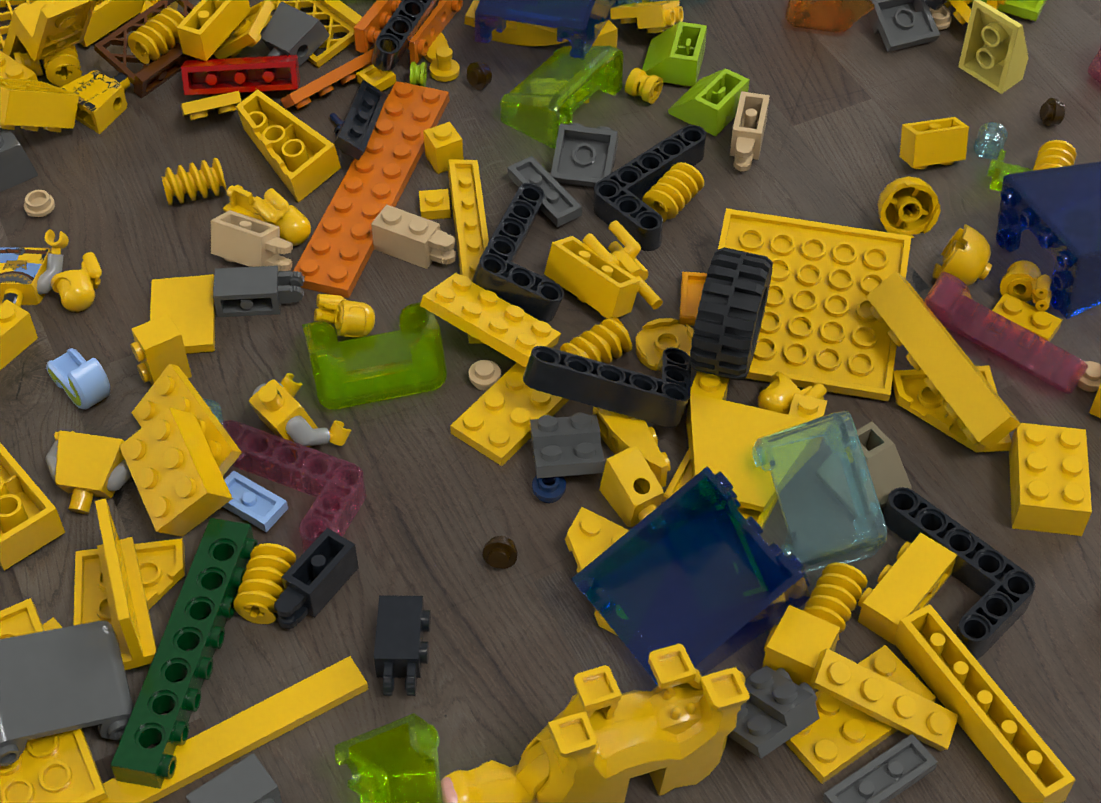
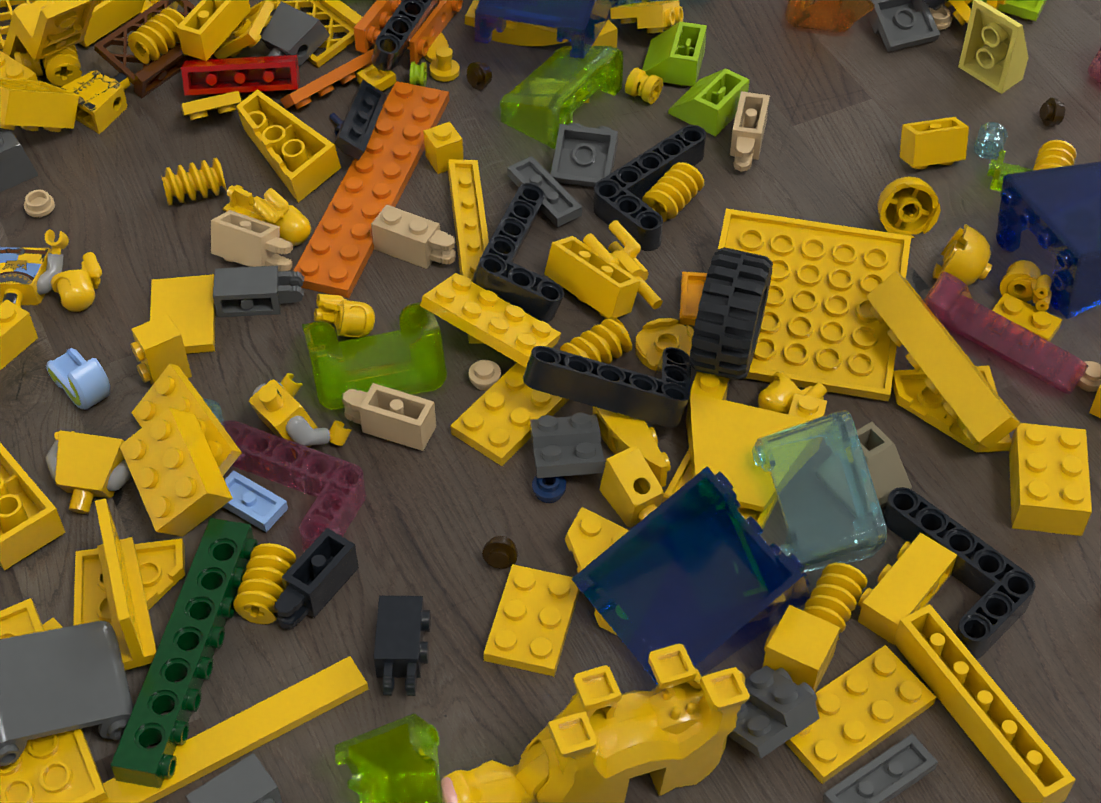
(392, 415): none -> tan hinge
(435, 204): yellow plate -> none
(532, 620): none -> yellow plate
(884, 699): yellow plate -> none

